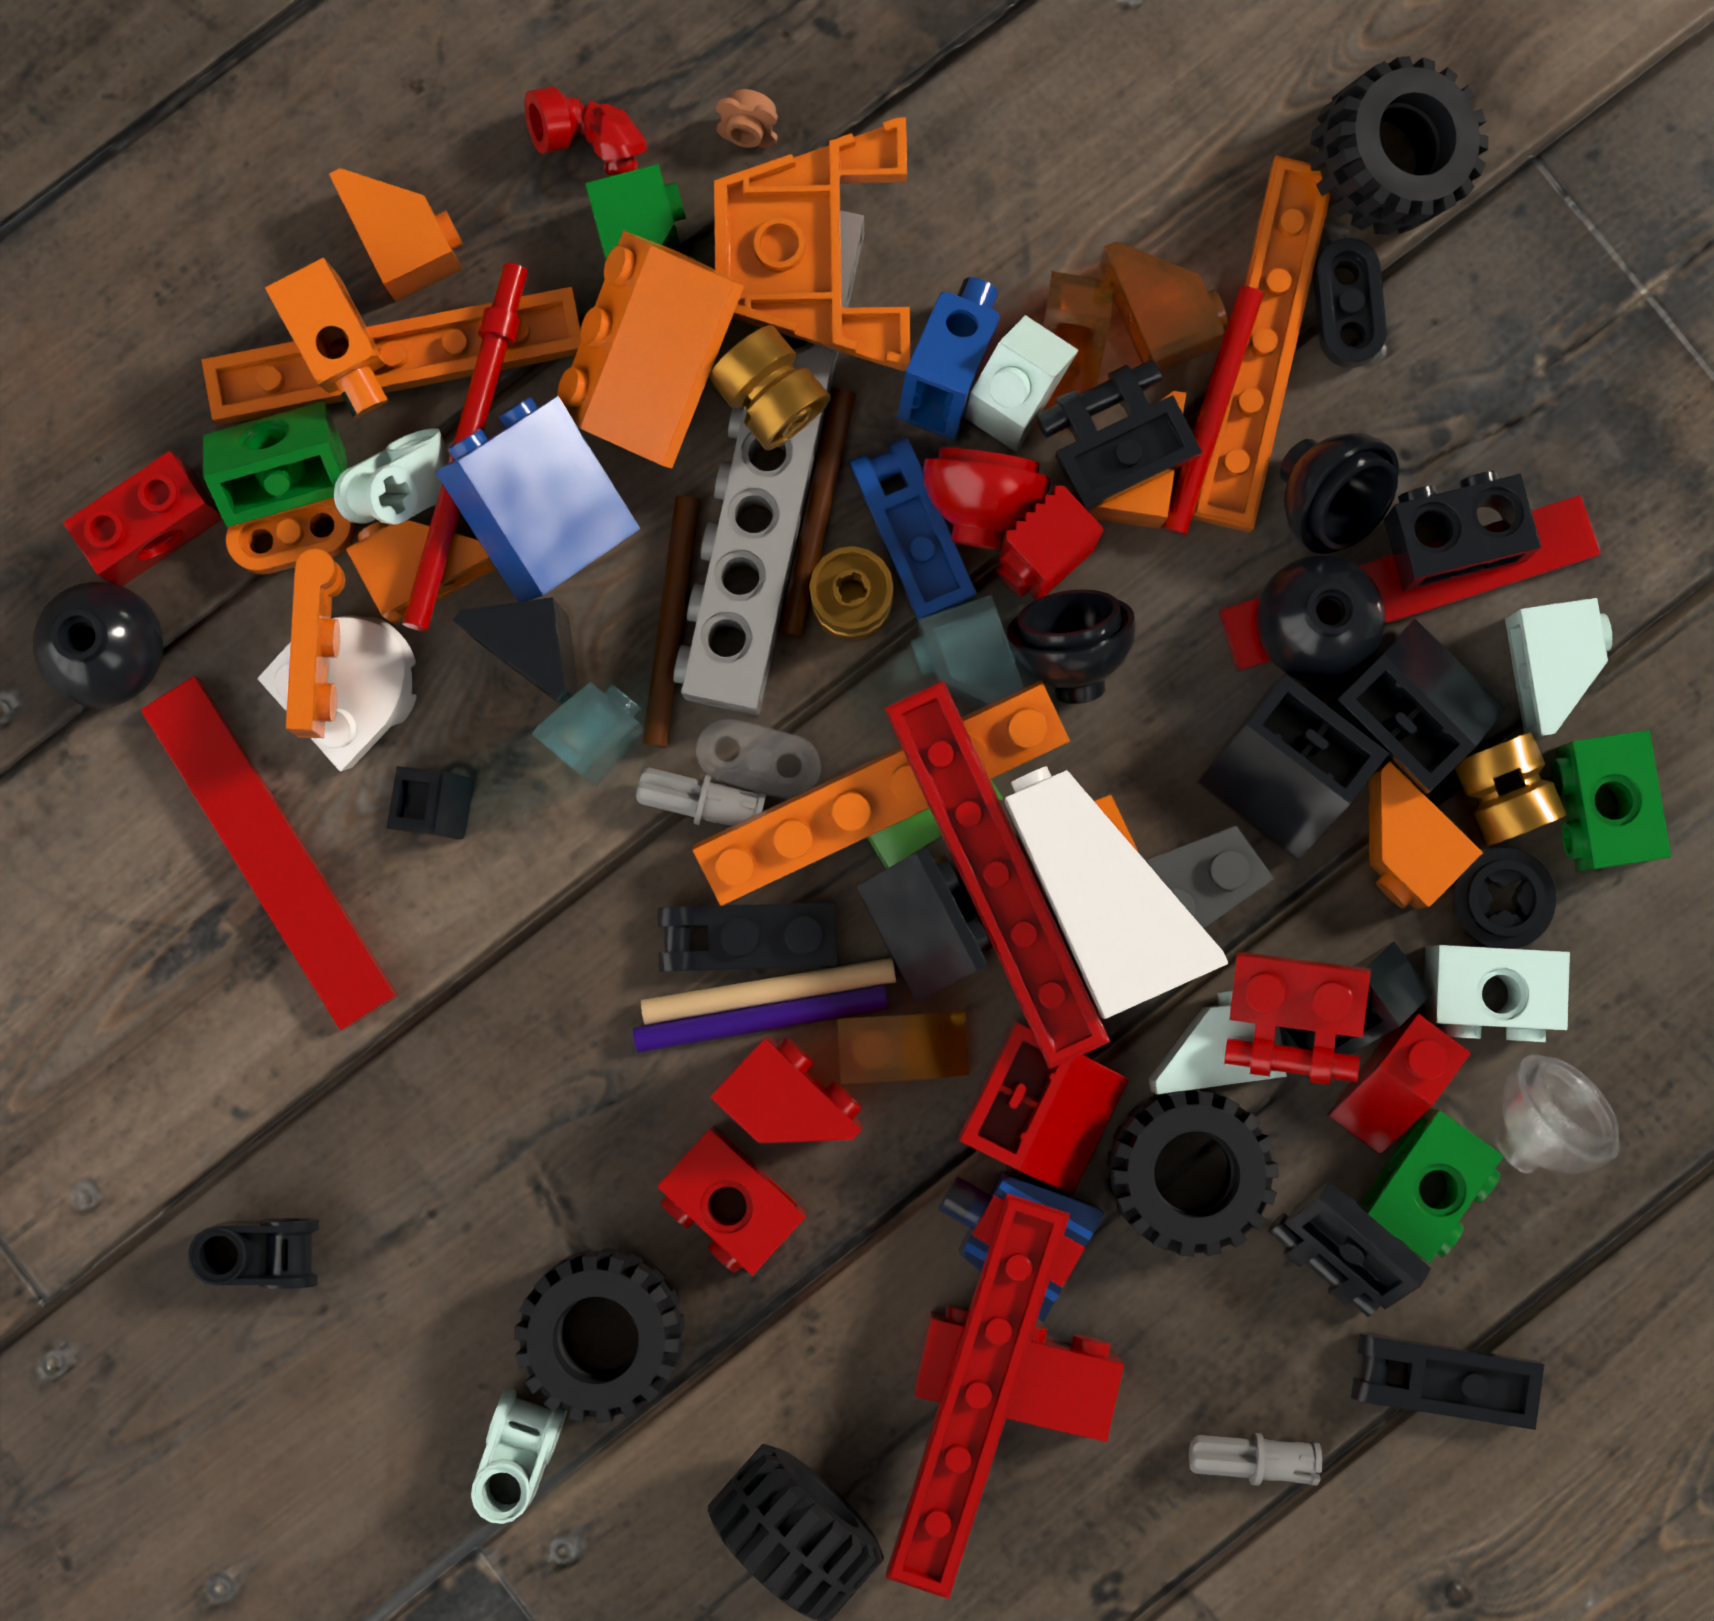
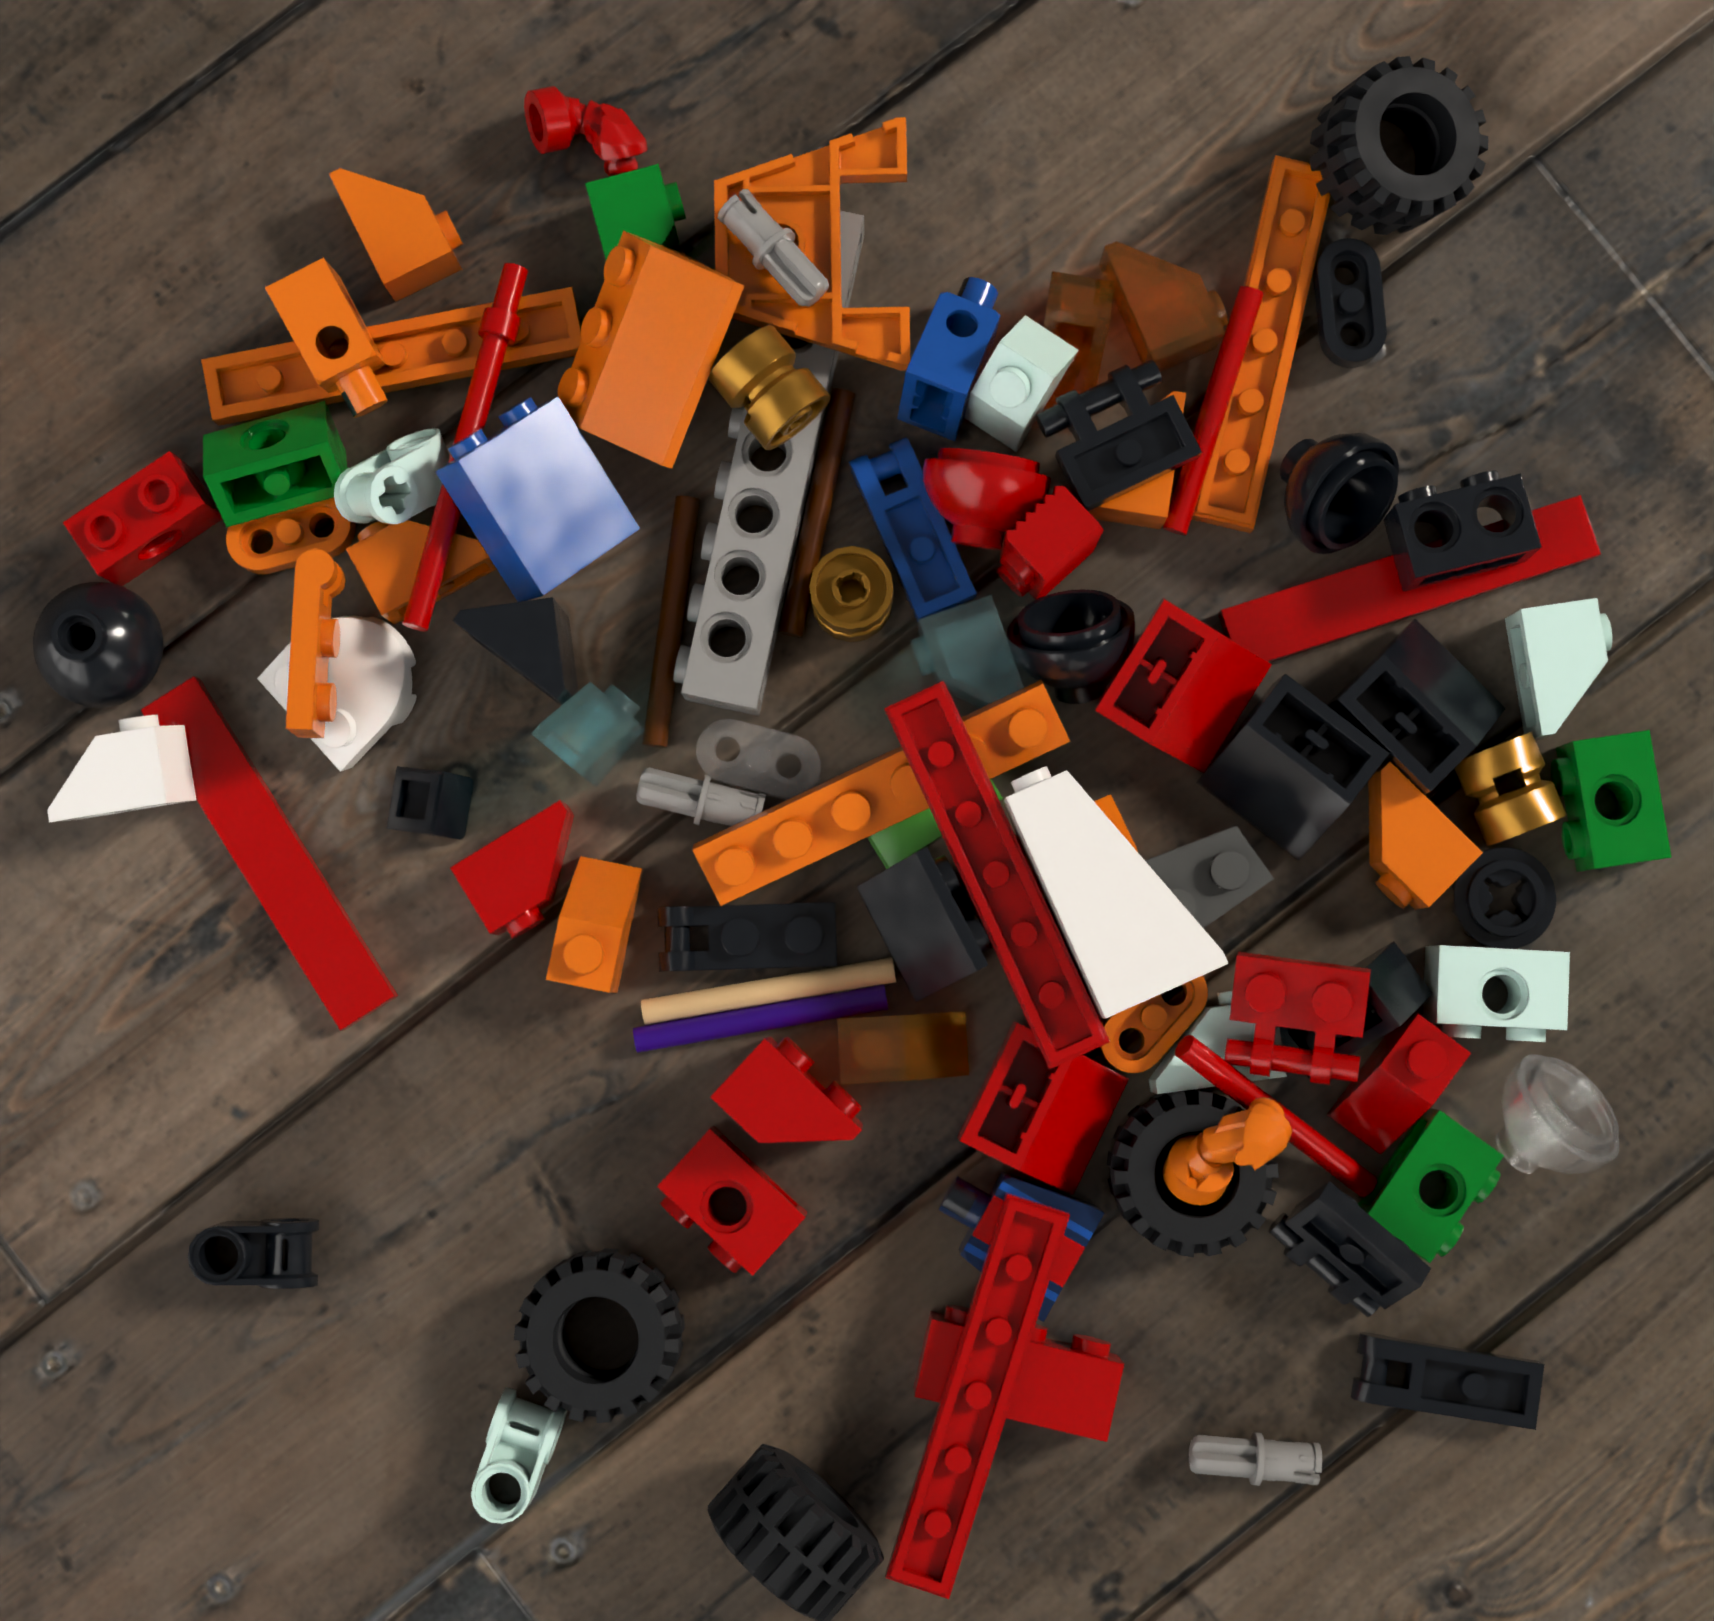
(128, 772): none -> white slope
(517, 872): none -> red slope
(595, 925): none -> orange slope
(747, 119): nougat plate -> none
(773, 248): none -> light grey axle
(1157, 1024): none -> orange plate
(1182, 686): none -> red slope
(1203, 1163): none -> orange arm
(1299, 639): black piece -> none
(1303, 1135): none -> red bar

